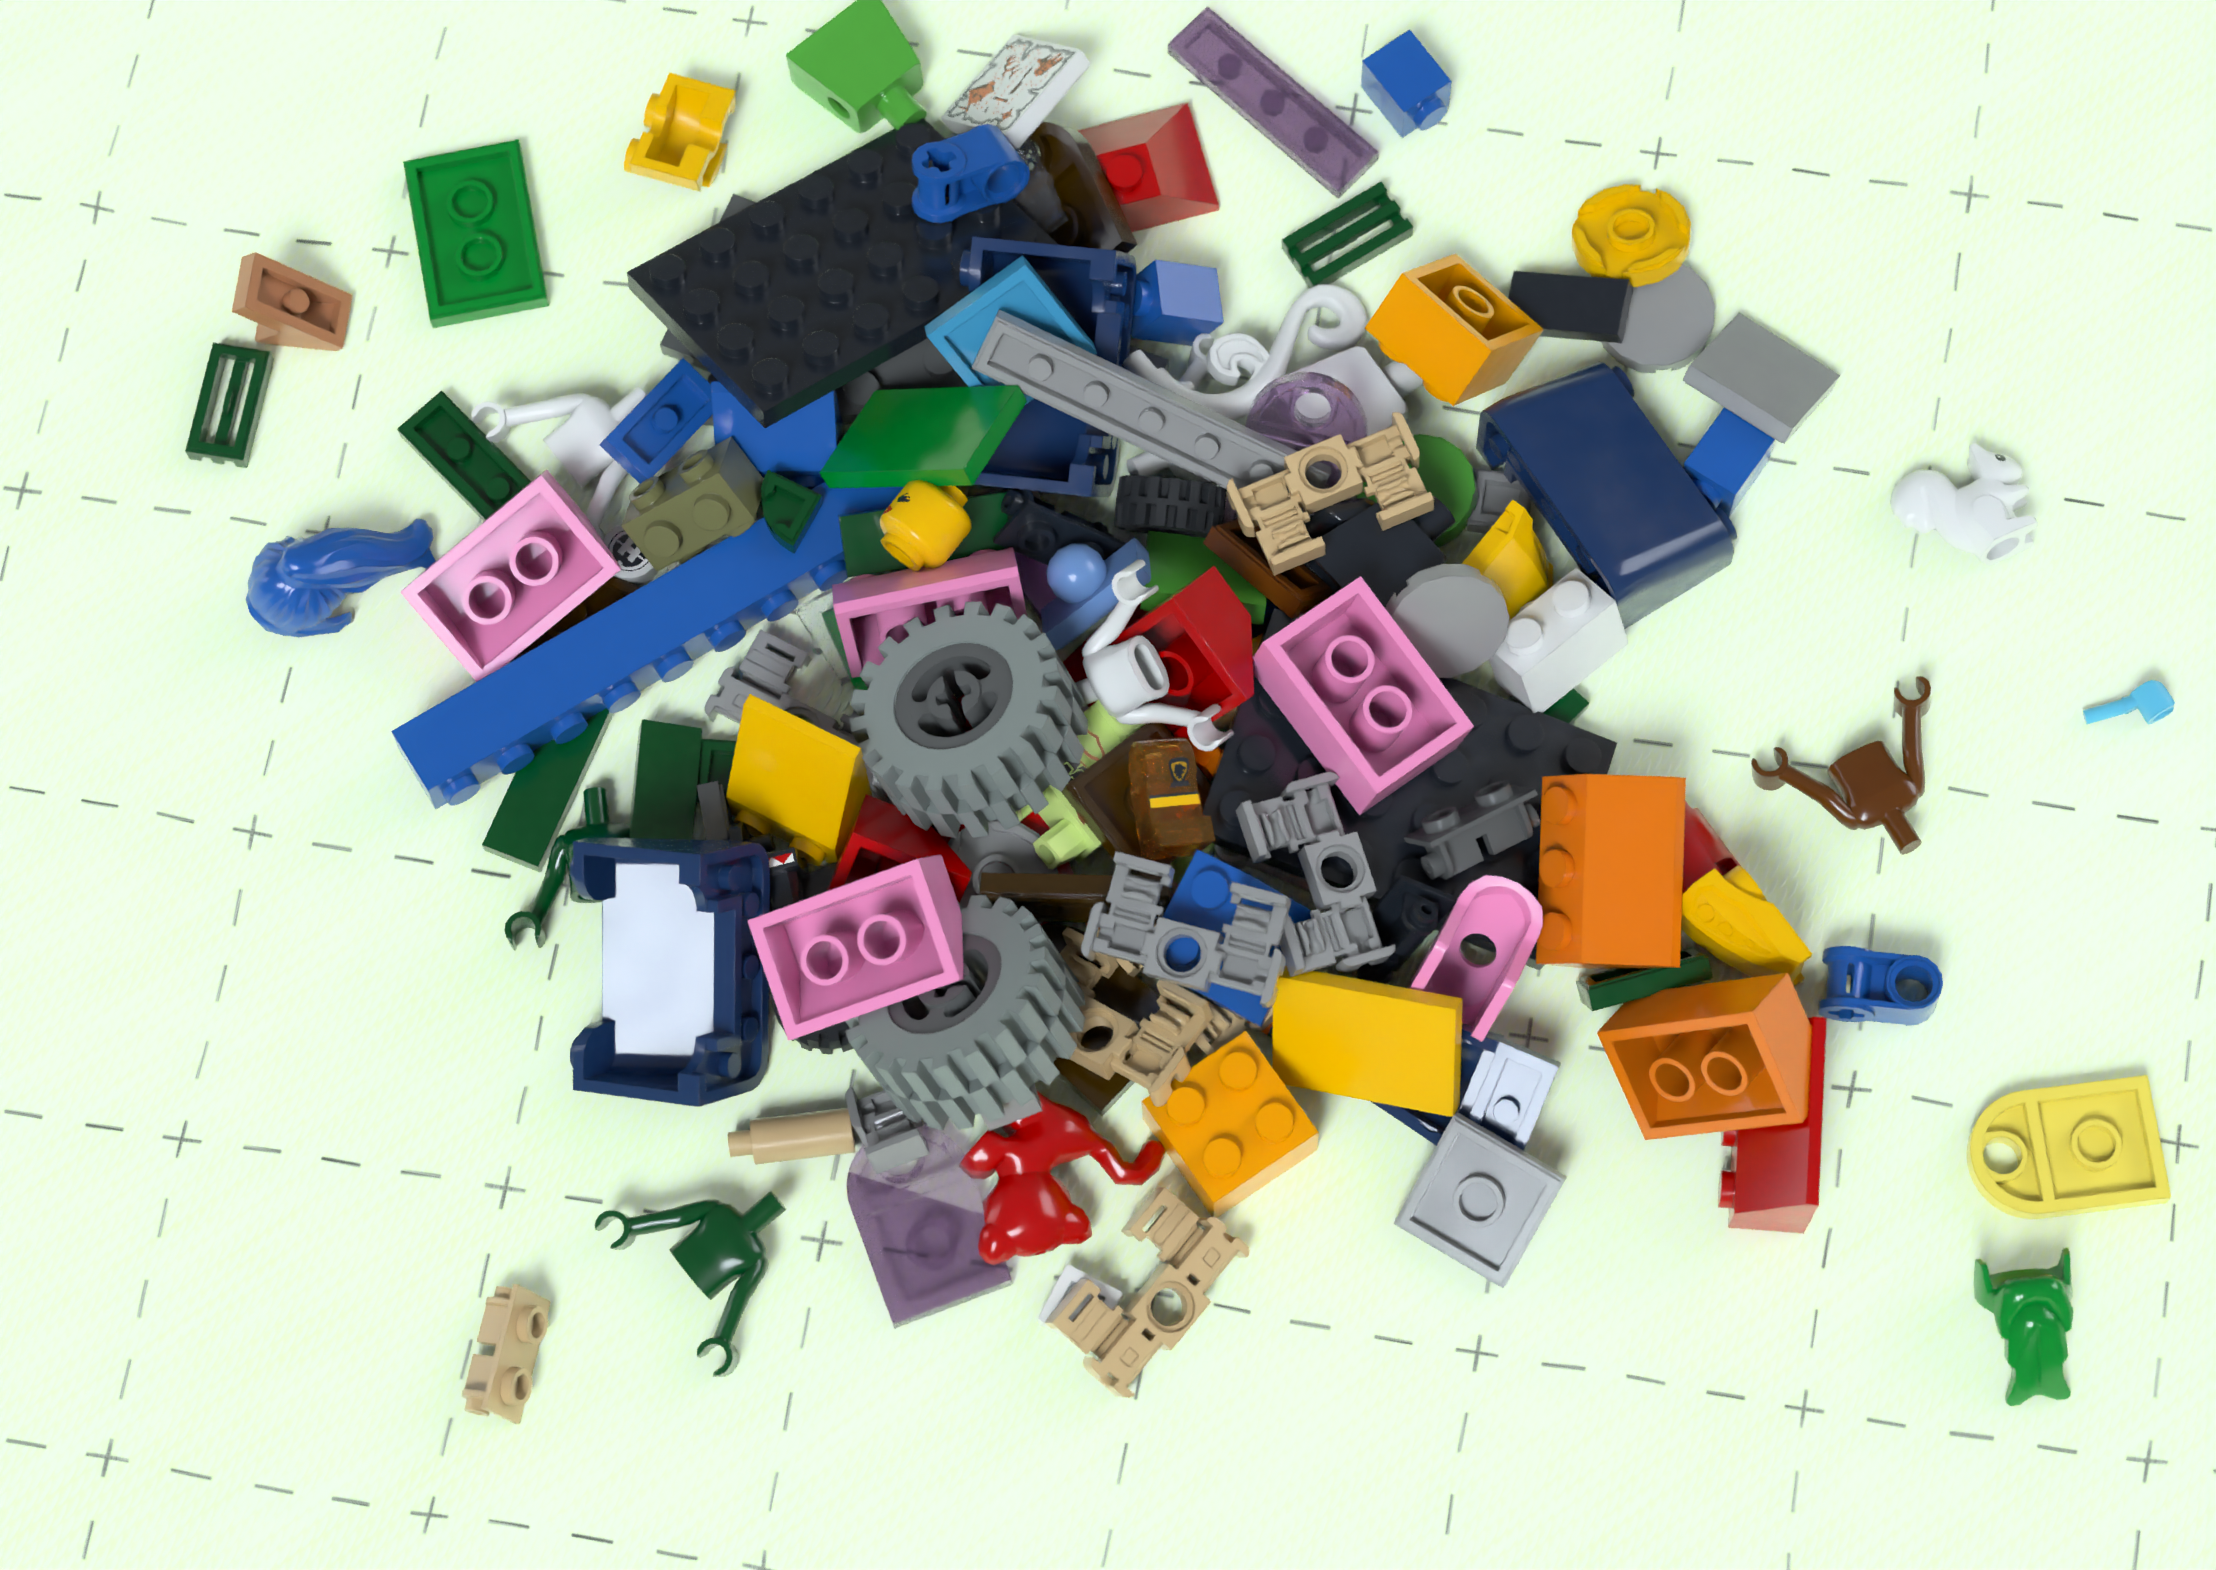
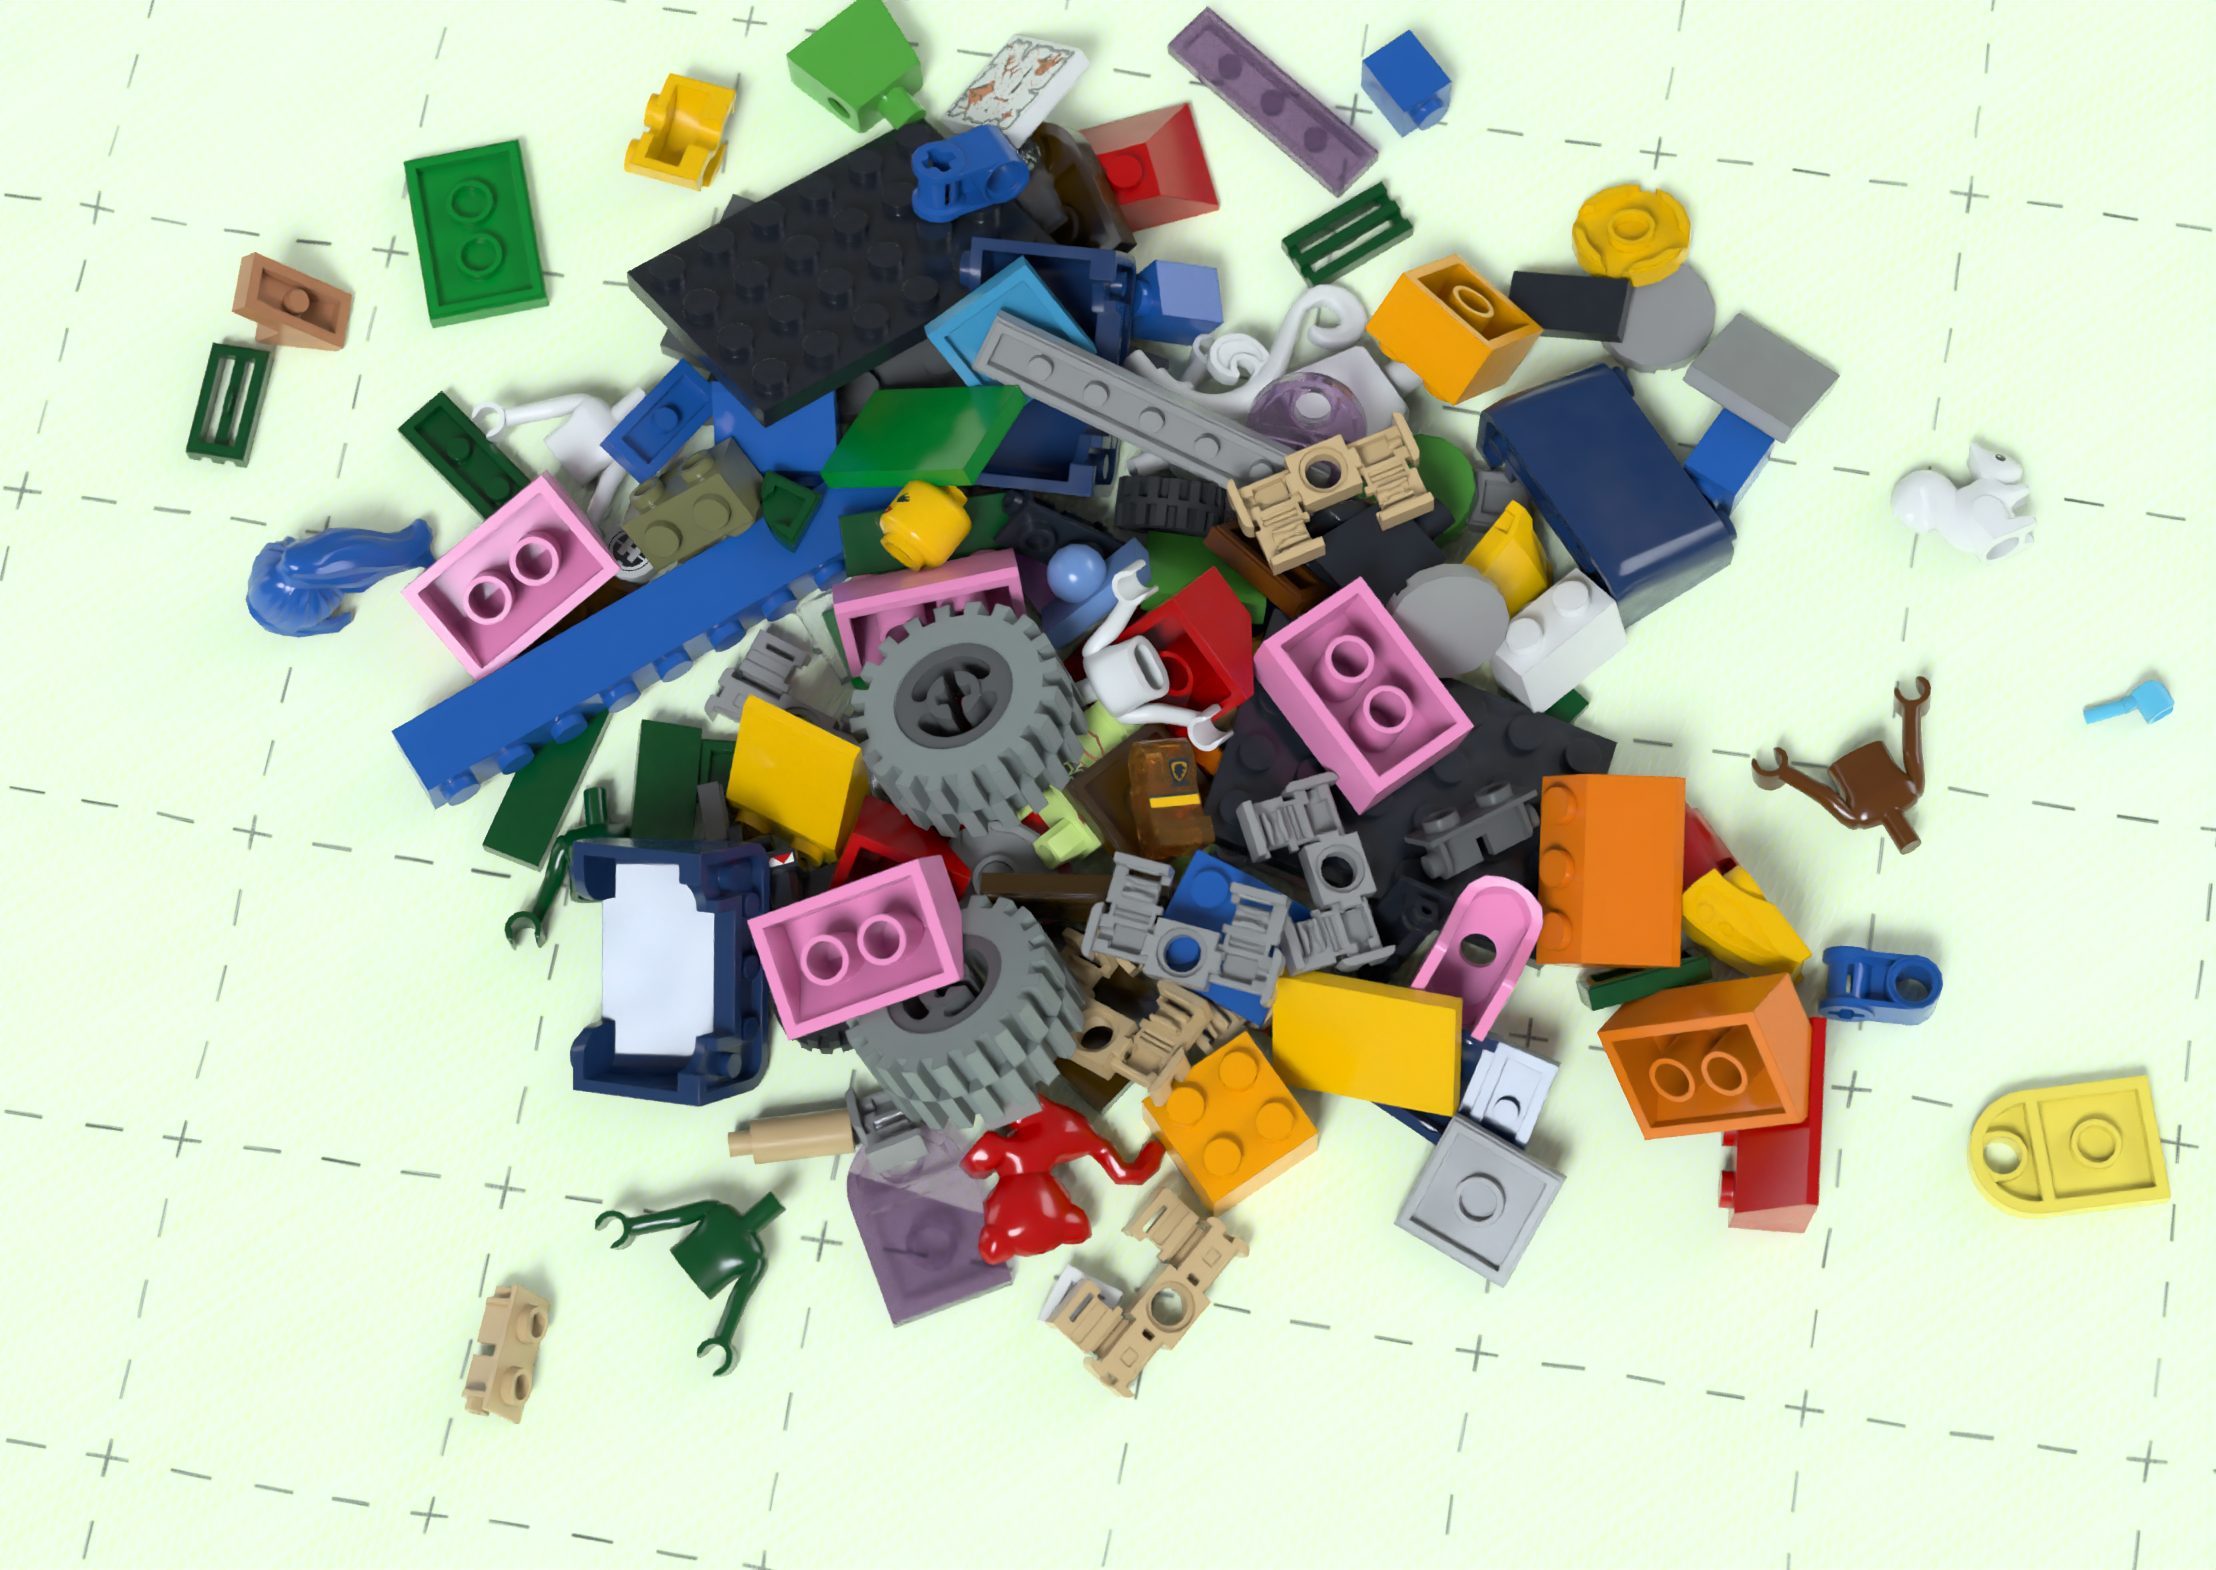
(2032, 1317): green hair -> none

